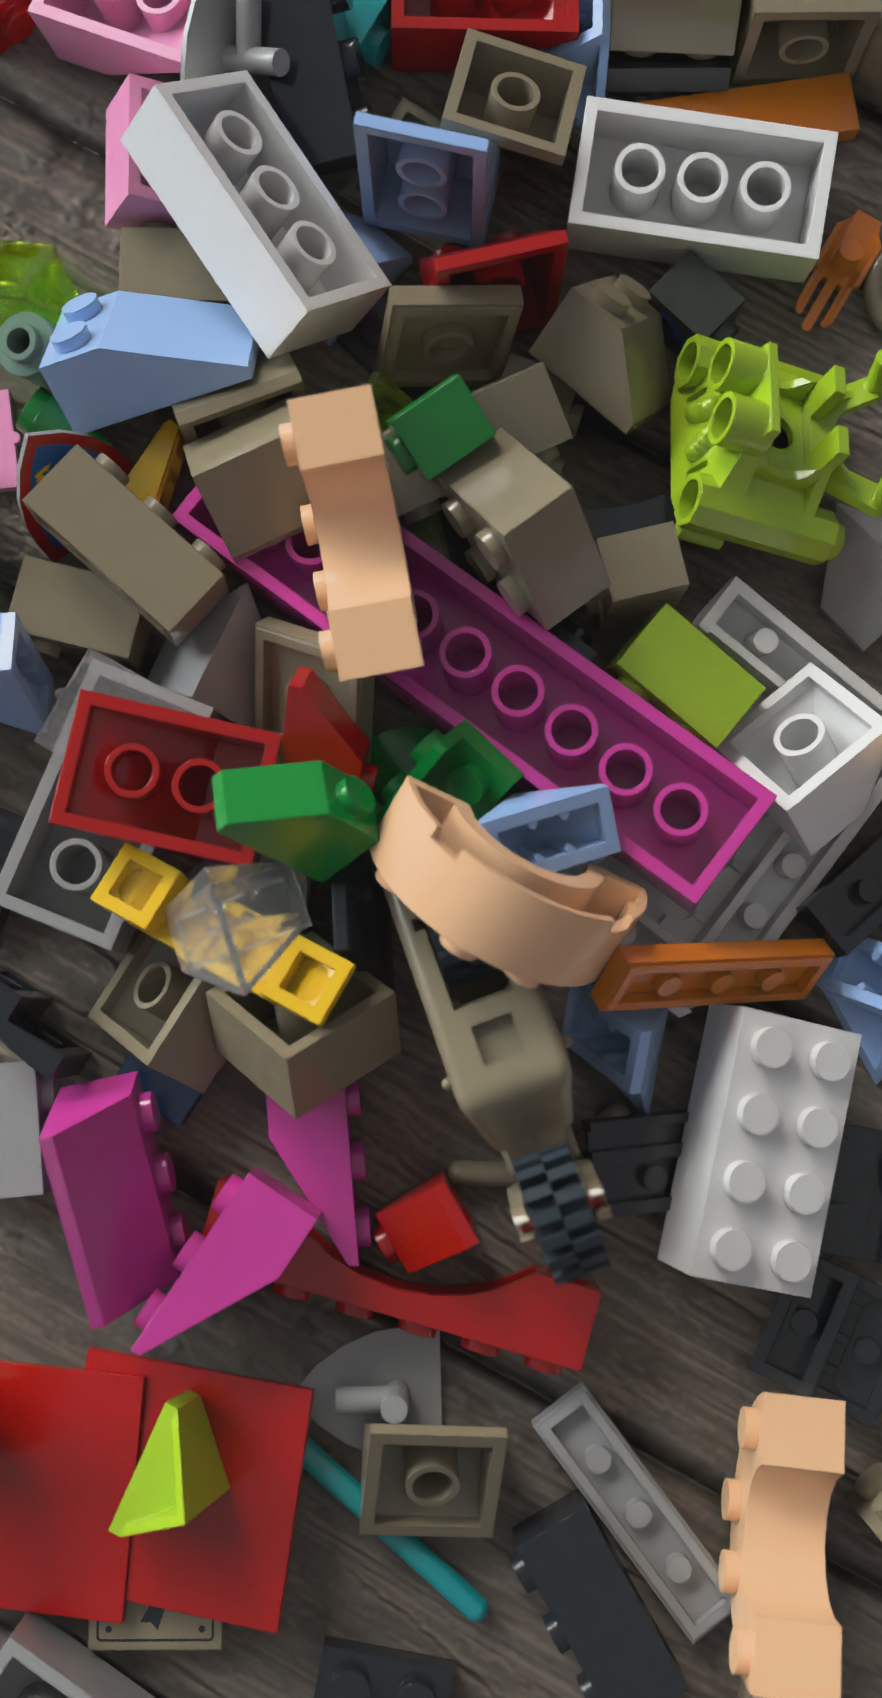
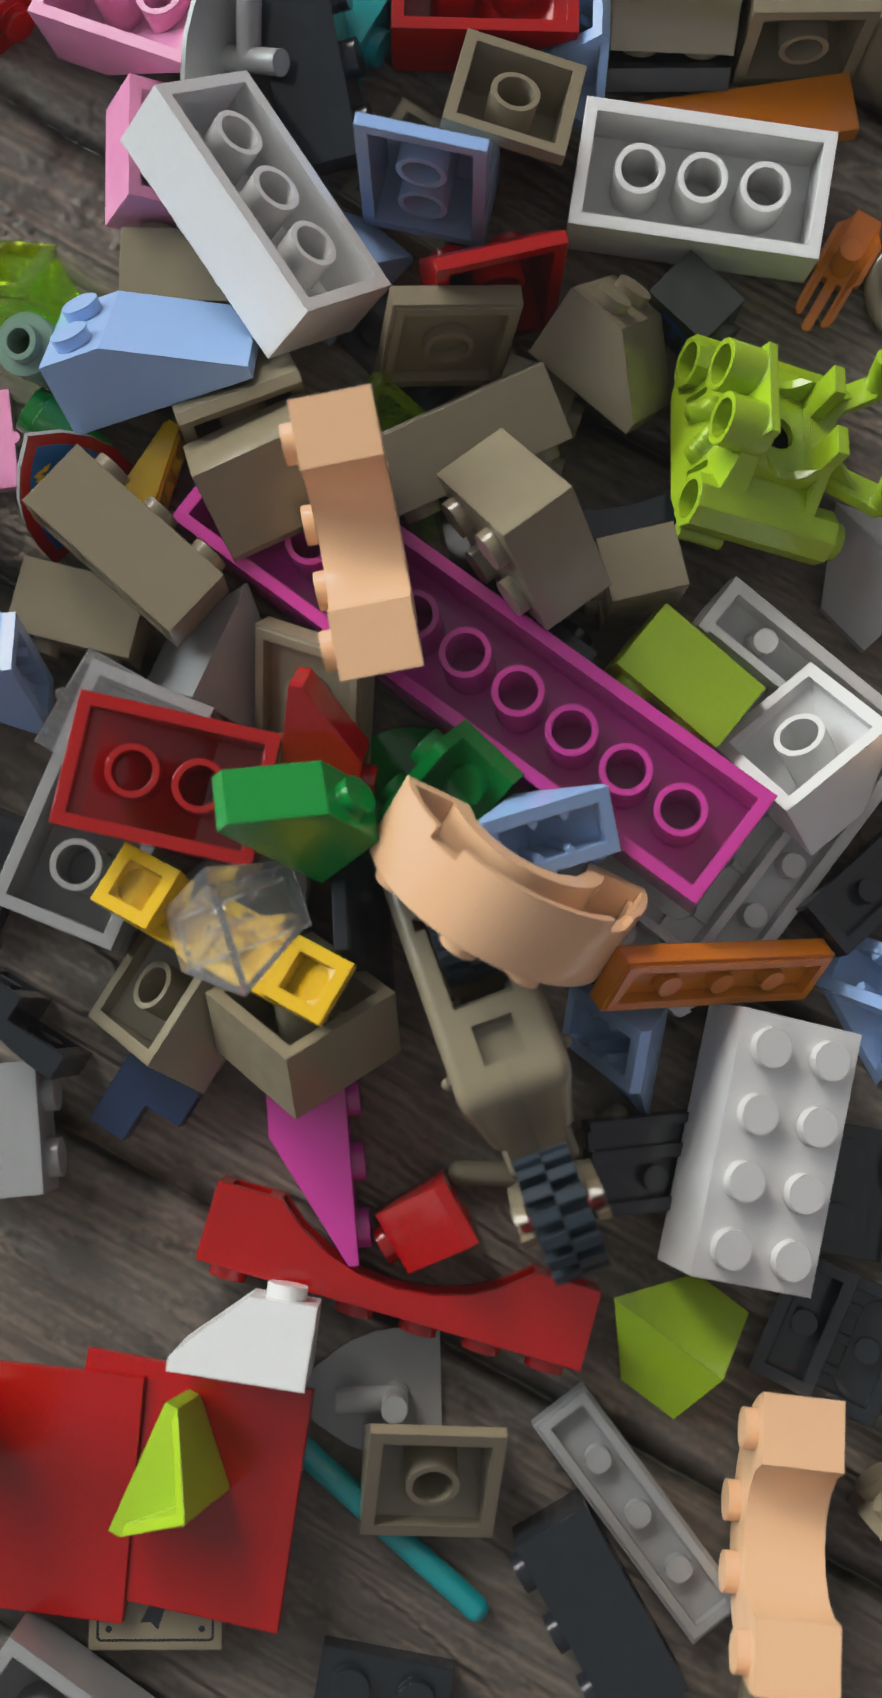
(113, 1193): dark pink slope -> none
(243, 1252): dark pink slope -> none
(257, 1340): none -> white slope
(438, 429): green brick -> none
(676, 1340): none -> lime slope

